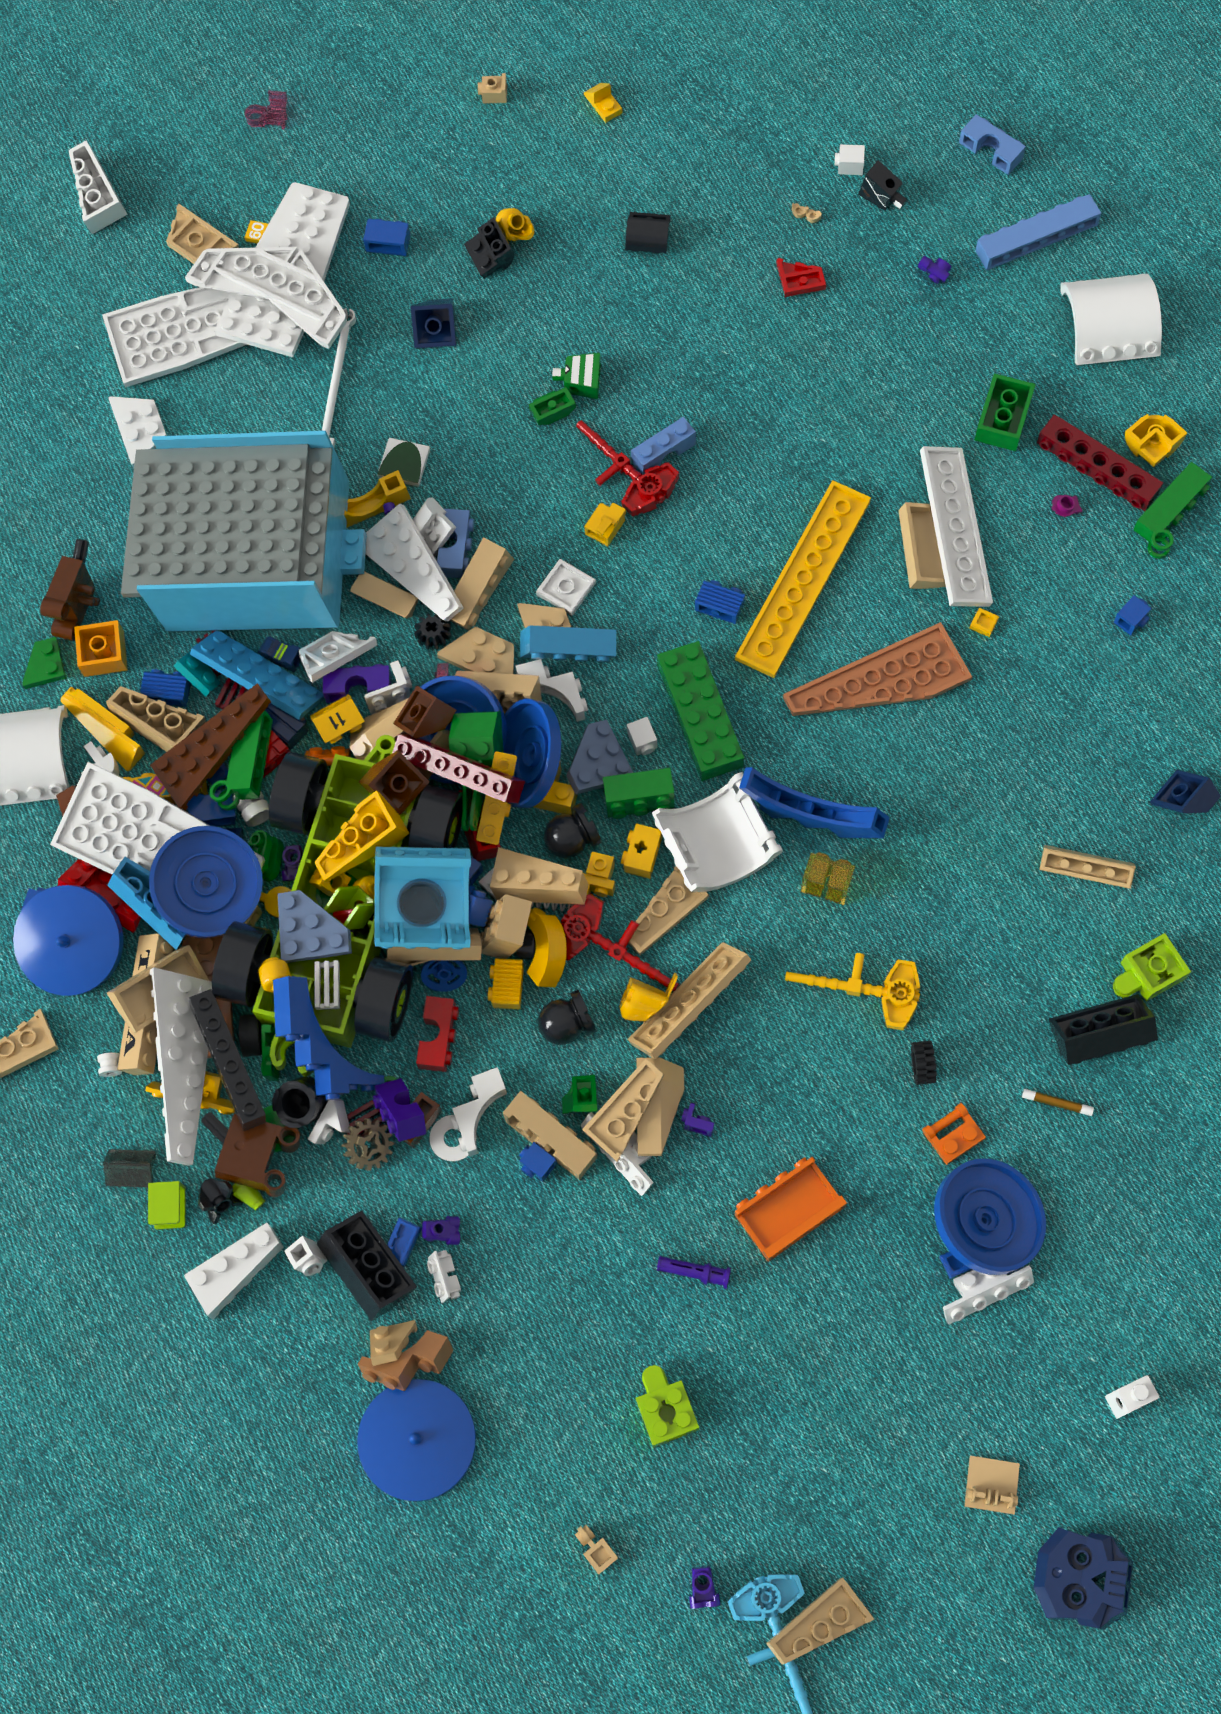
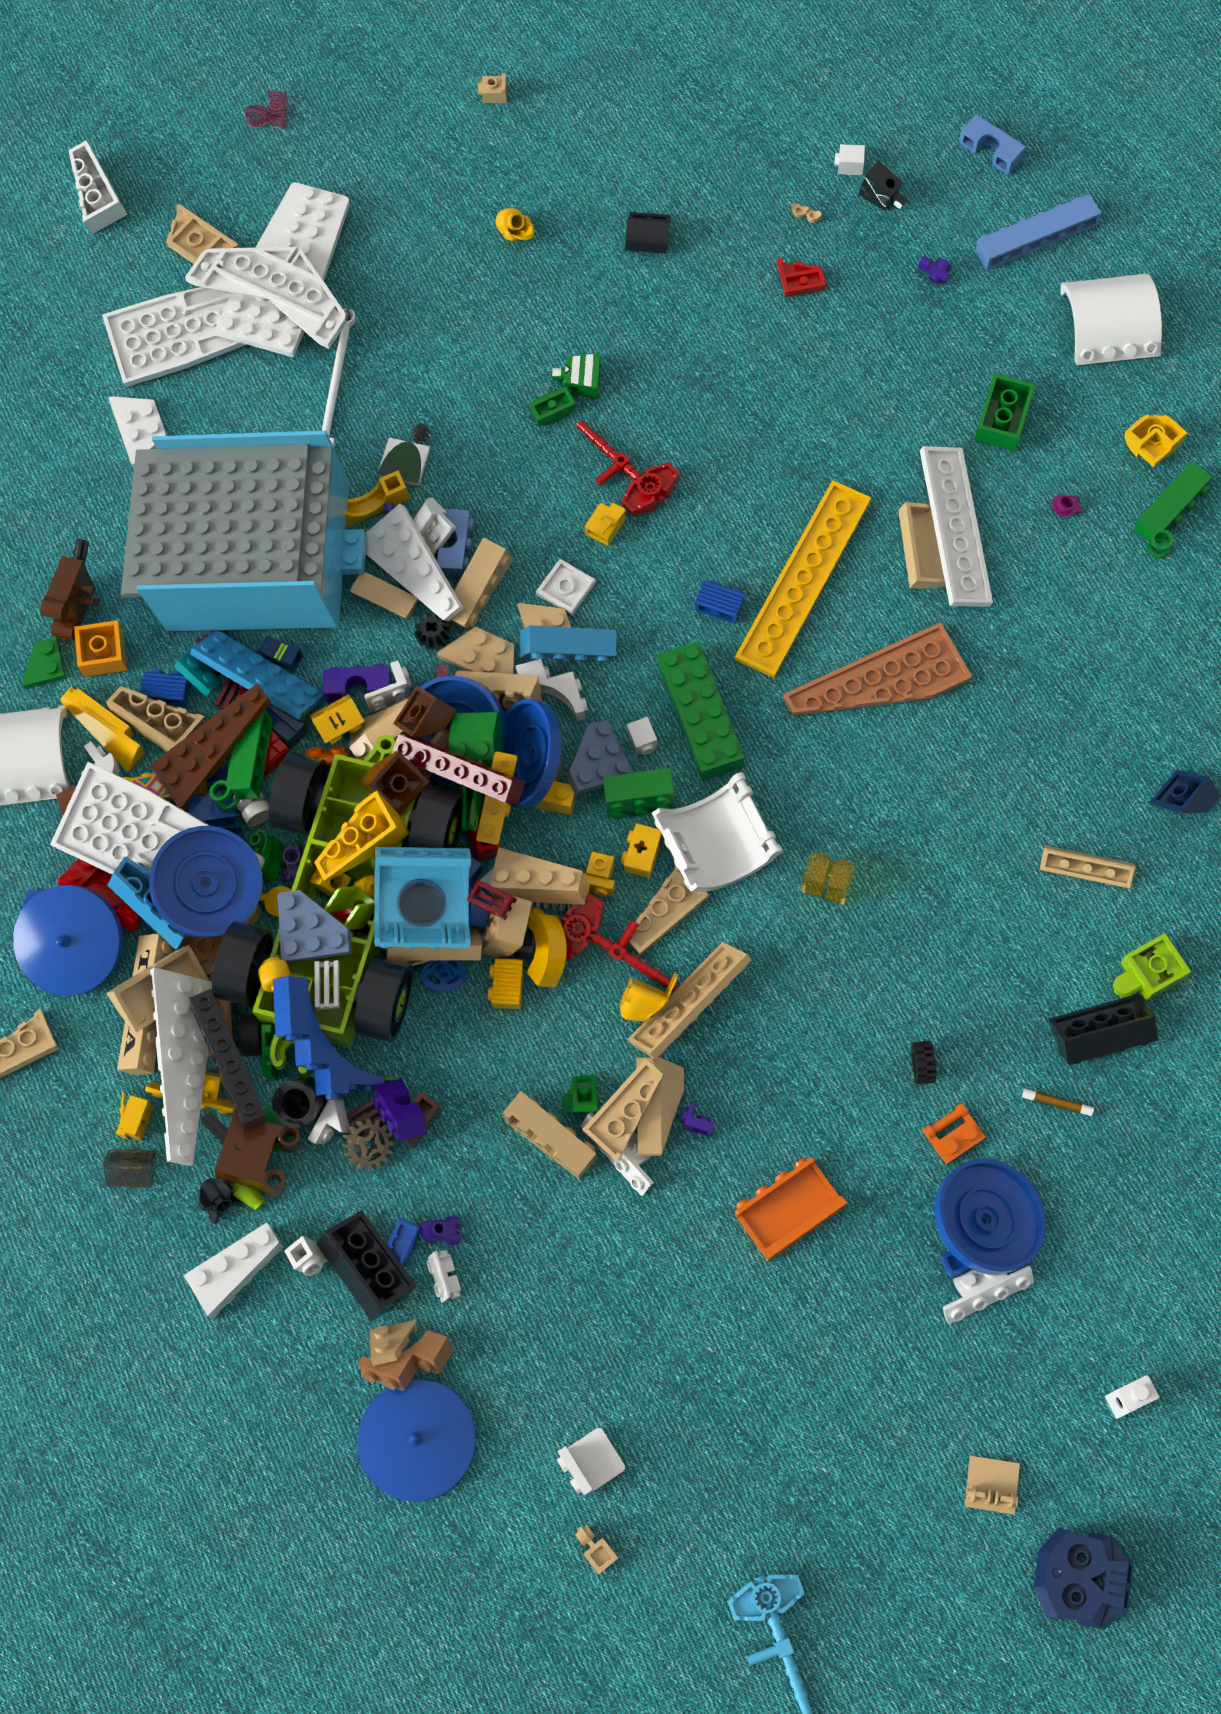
(108, 1064): white wheel -> none
(134, 1117): none -> yellow piece
(167, 1205): lime piece -> none
(255, 231): yellow tile -> none
(332, 652): white wing -> none
(387, 237): blue brick -> none
(420, 433): none -> clear smoke hinge
(434, 323): dark blue slope -> none
(436, 1053): red arch -> none
(437, 1141): white piece -> none
(488, 1088): white arch -> none
(490, 249): black brick -> none
(505, 906): none -> dark red tile
(536, 1162): blue brick -> none
(564, 1020): black tile -> none
(568, 834): black tile -> none
(591, 1462): none -> white bracket
(603, 101): yellow slope -> none
(665, 1408): lime brick -> none
(675, 437): medium blue arch -> none
(703, 1594): dark purple plate -> none
(705, 1273): dark purple pin -> none
(813, 812): blue arch -> none
(825, 1619): tan wing -> none
(898, 994): yellow bar -> none
(984, 622): yellow tile -> none
(1095, 452): dark red brick -> none
(1133, 615): blue brick -> none

